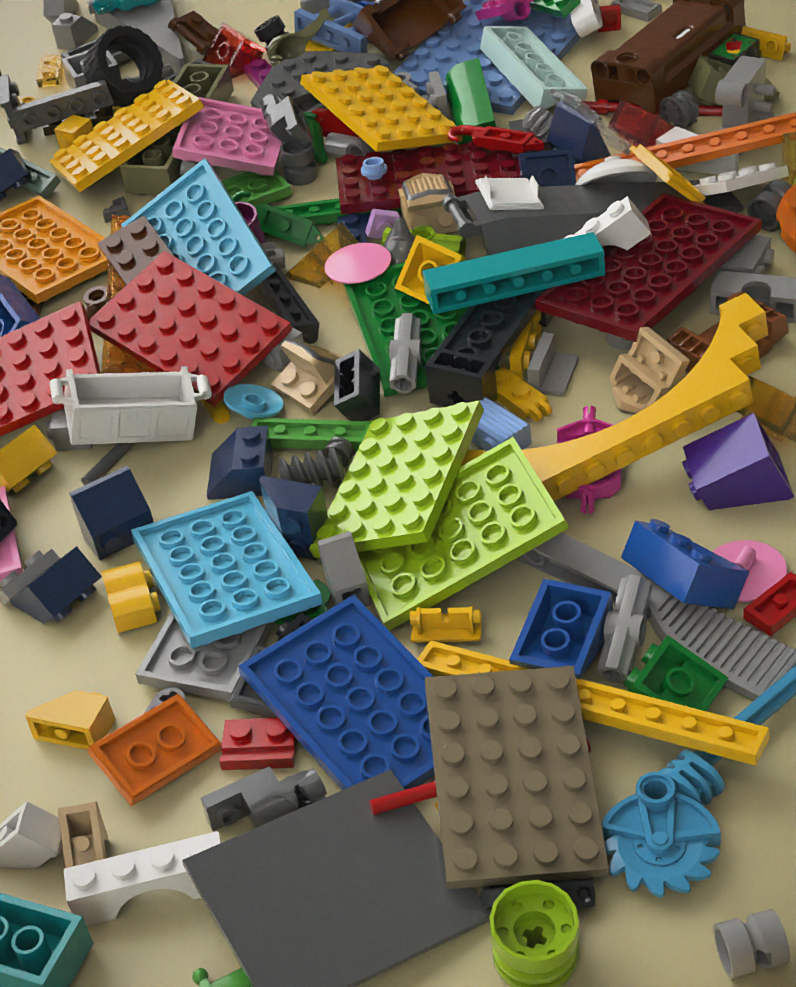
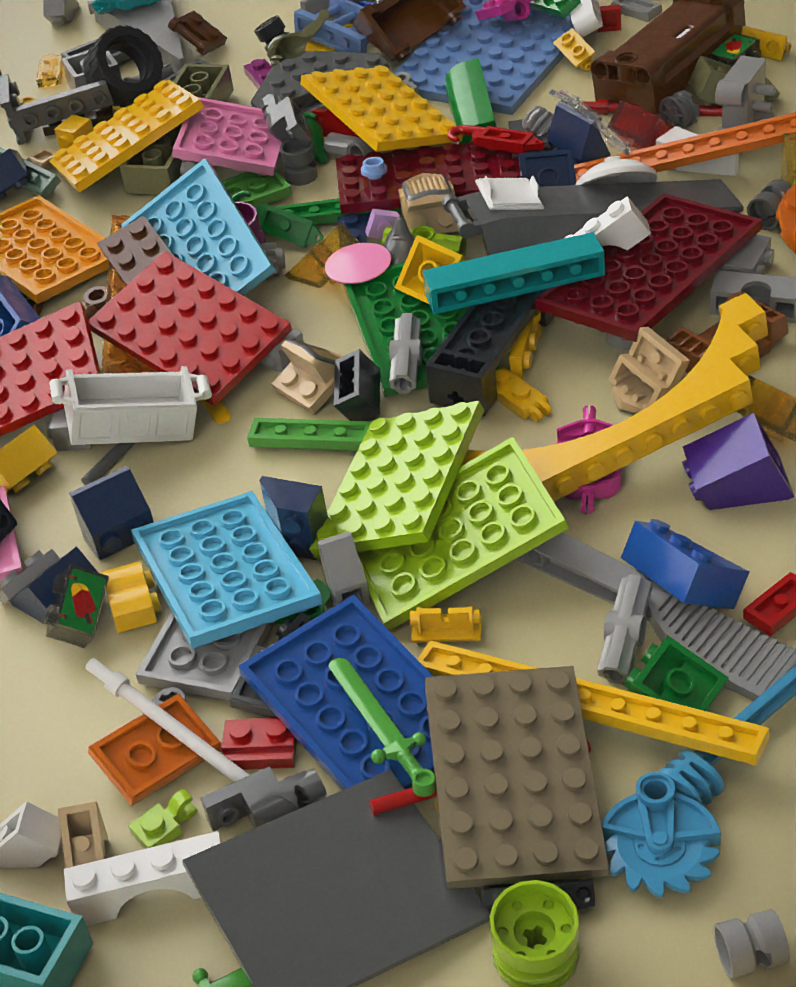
(42, 158): none -> tan tile
(72, 30): light grey slope -> none
(72, 719): yellow slope -> none
(76, 605): none -> brick
(118, 208): dark grey tile -> none
(120, 685): none -> white bar
(162, 825): none -> lime plate
(233, 49): clear red slope -> none
(240, 463): dark blue slope -> none
(253, 401): medium azure dish -> none
(289, 304): black hinge -> none
(313, 470): dark grey piece -> none
(342, 446): dark grey bush -> none
(395, 744): none -> bright green sword
(436, 94): light grey bracket -> none
(498, 426): light blue brick -> none
(529, 64): light aqua arch -> none
(550, 370): light grey panel -> none
(563, 627): blue slope -> none
(575, 49): none -> yellow hinge
(668, 174): yellow piece -> none
(747, 177): white plate -> none
(762, 561): bright pink shield -> none

